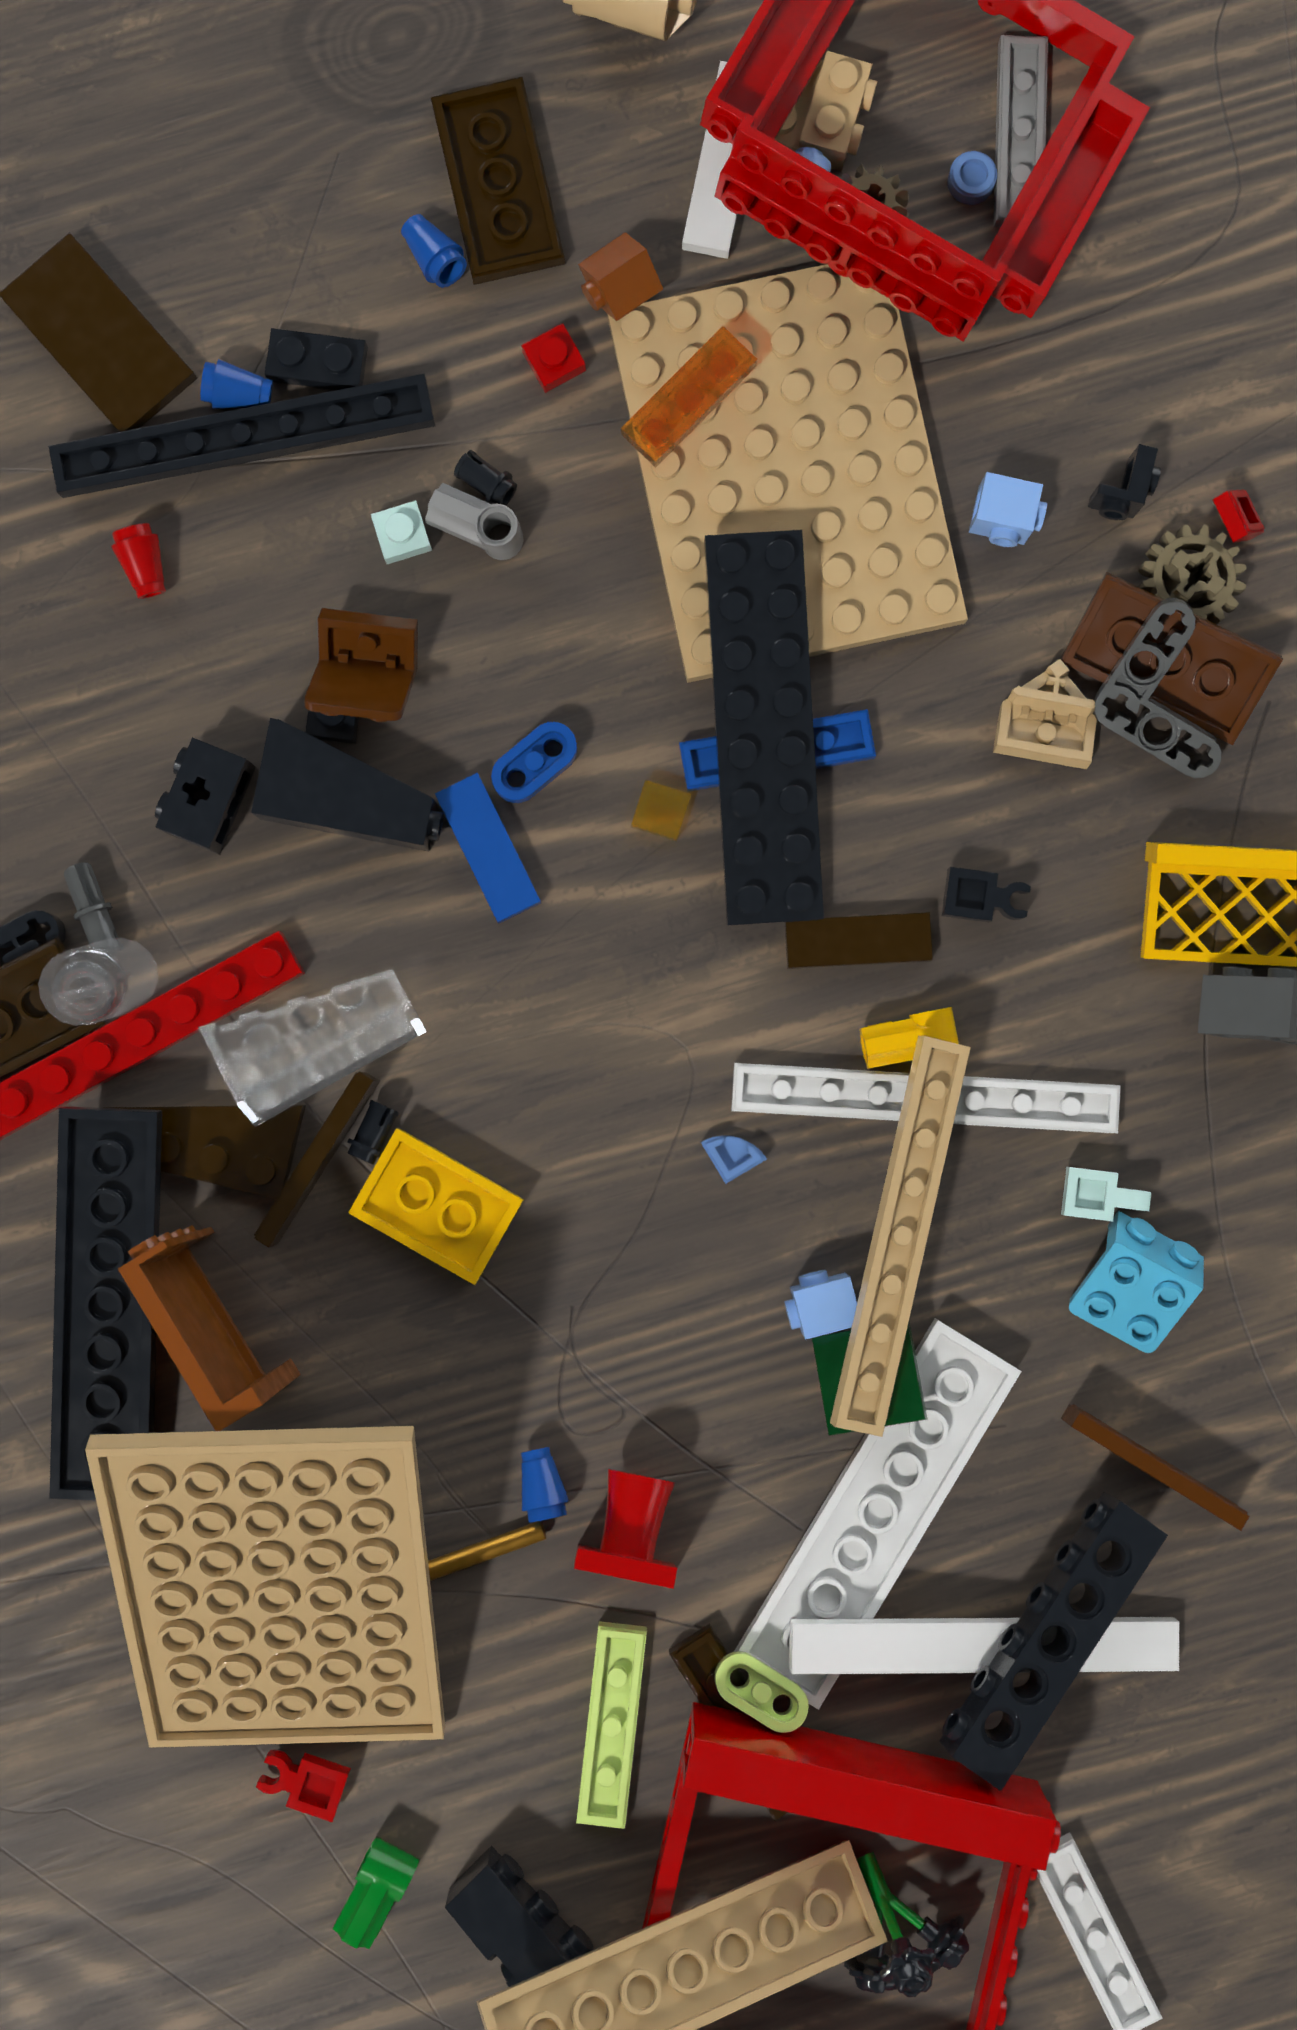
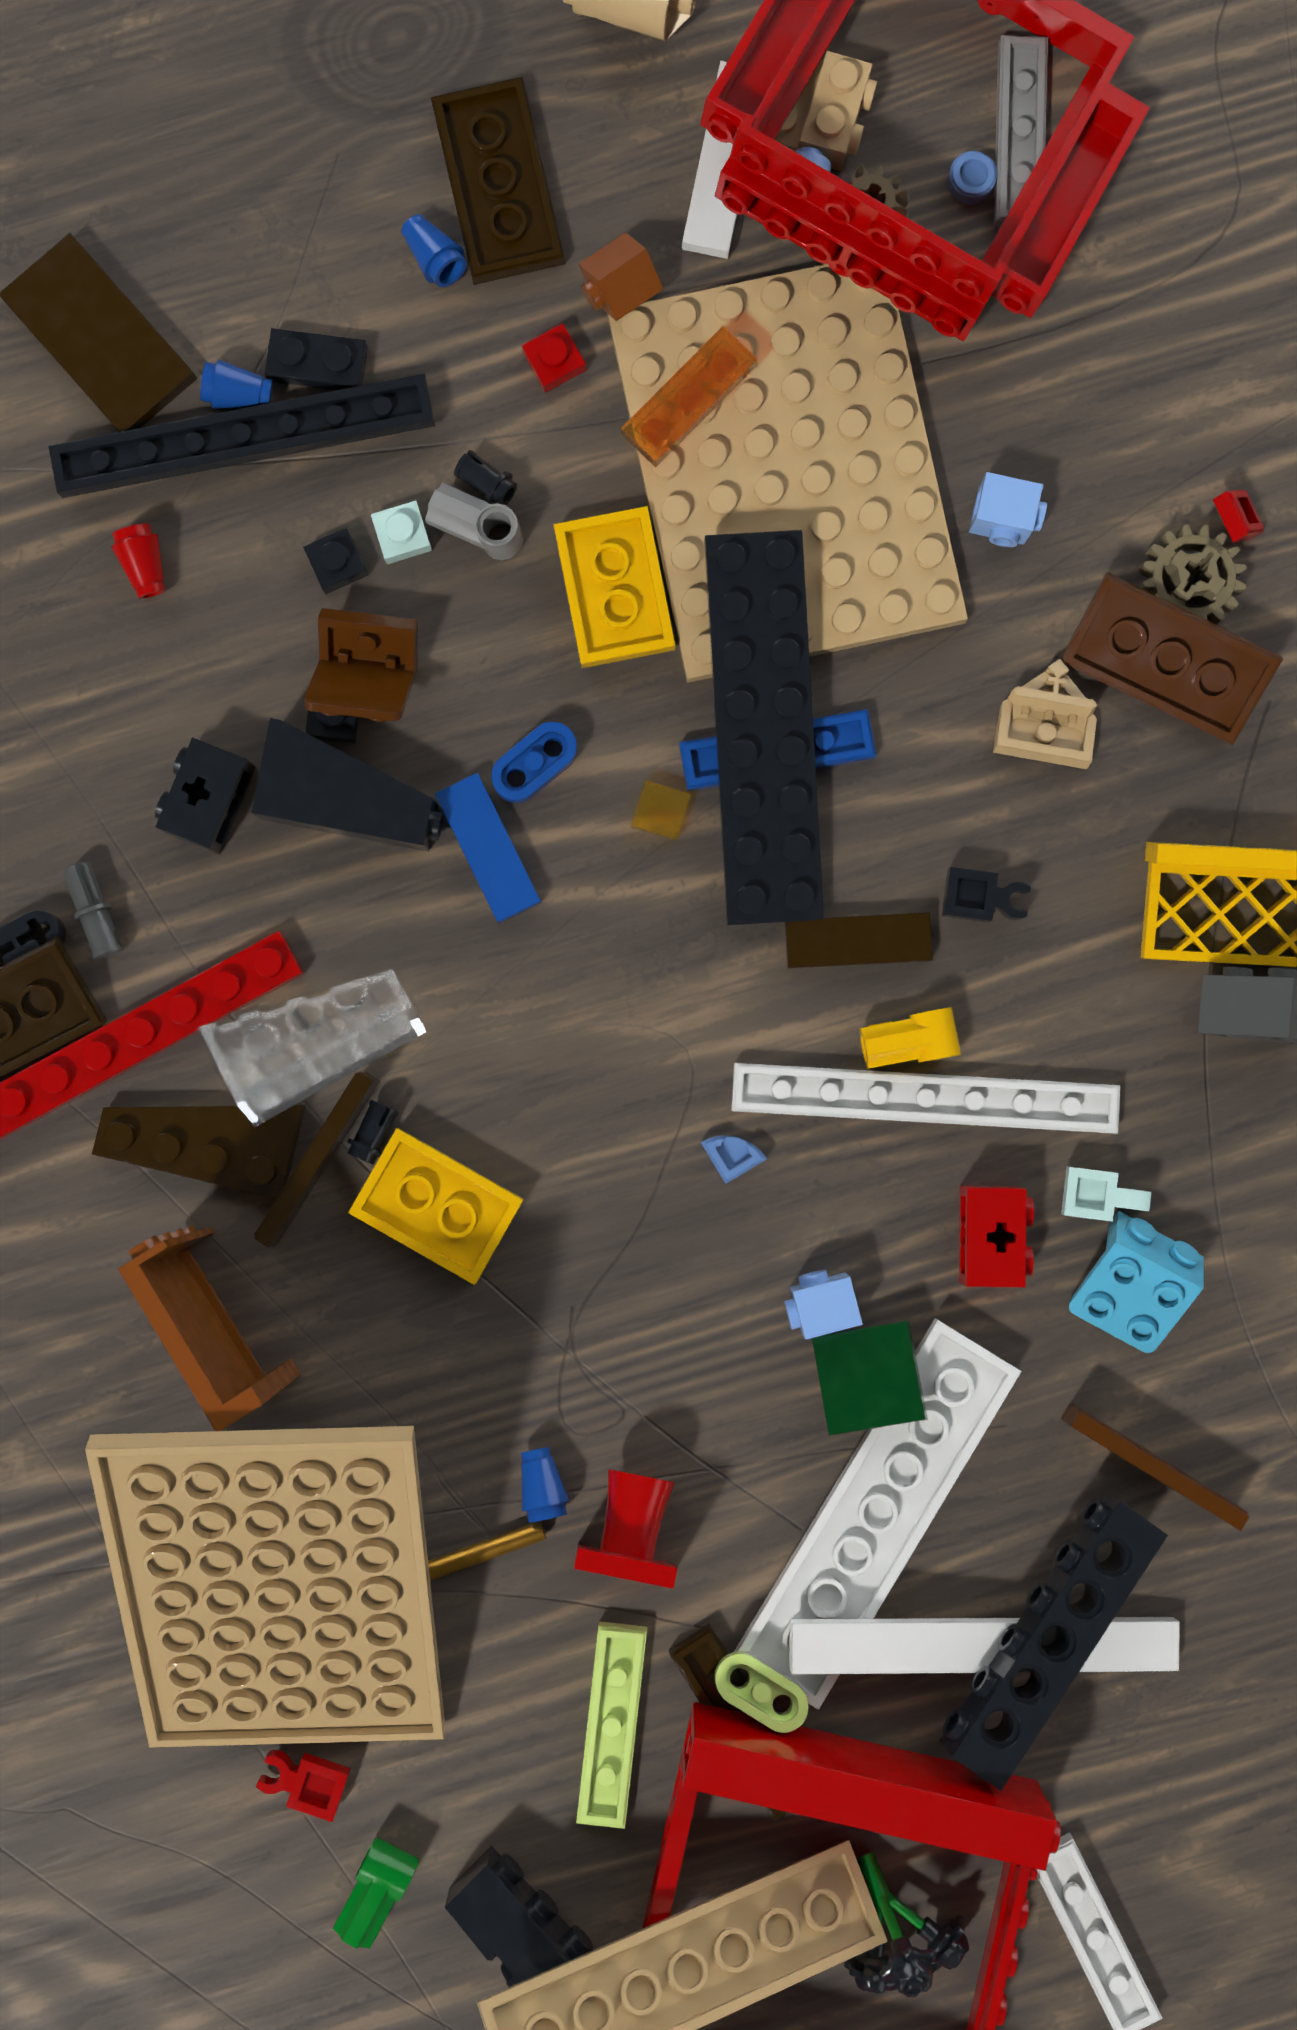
(98, 981): clear piece -> none
(100, 1332): black plate -> none
(335, 561): none -> black plate
(614, 587): none -> yellow plate
(900, 1236): tan plate -> none
(978, 1215): none -> red brick
(1138, 482): black bracket -> none
(1139, 689): dark grey beam -> none

